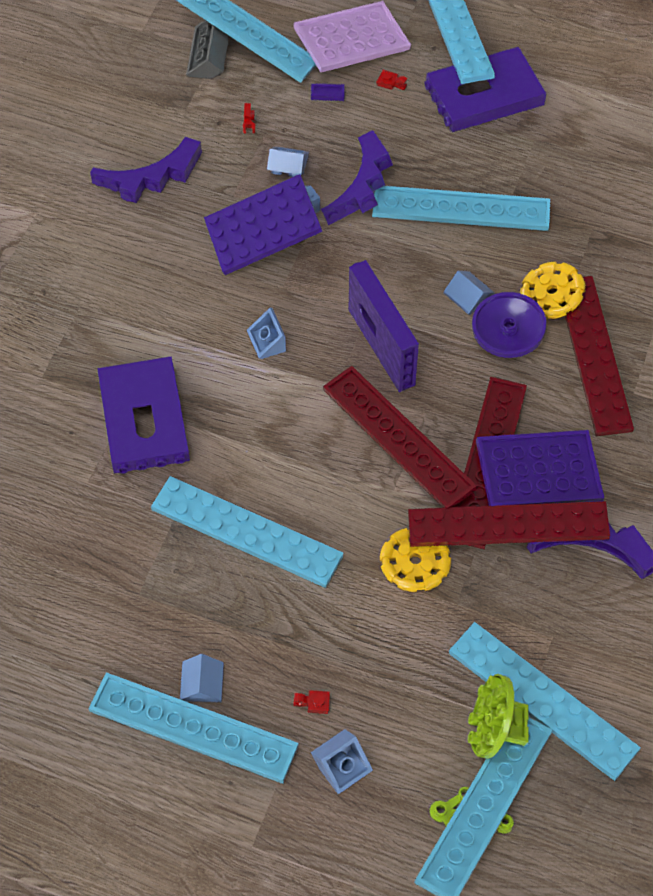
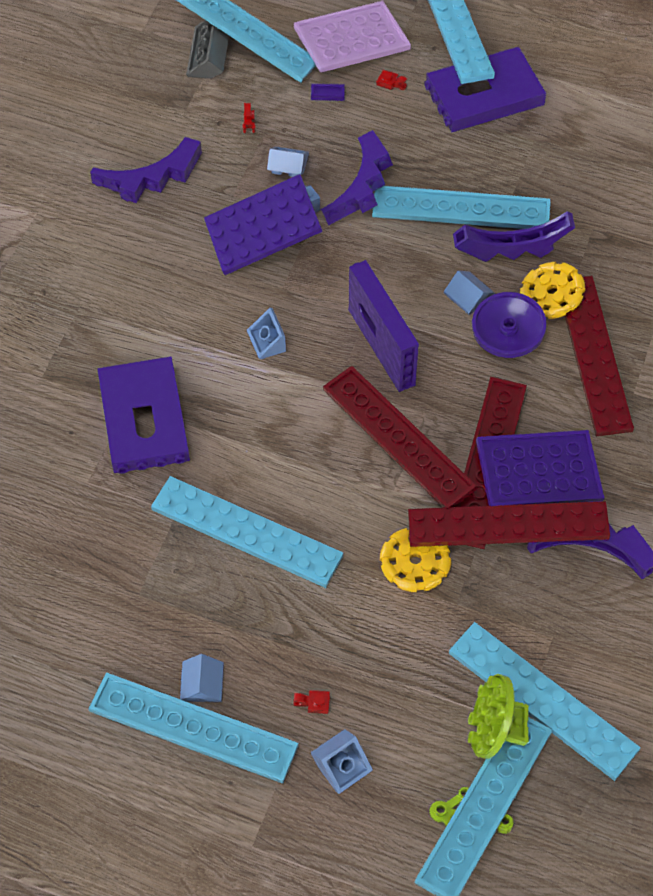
(512, 244): none -> dark purple arch

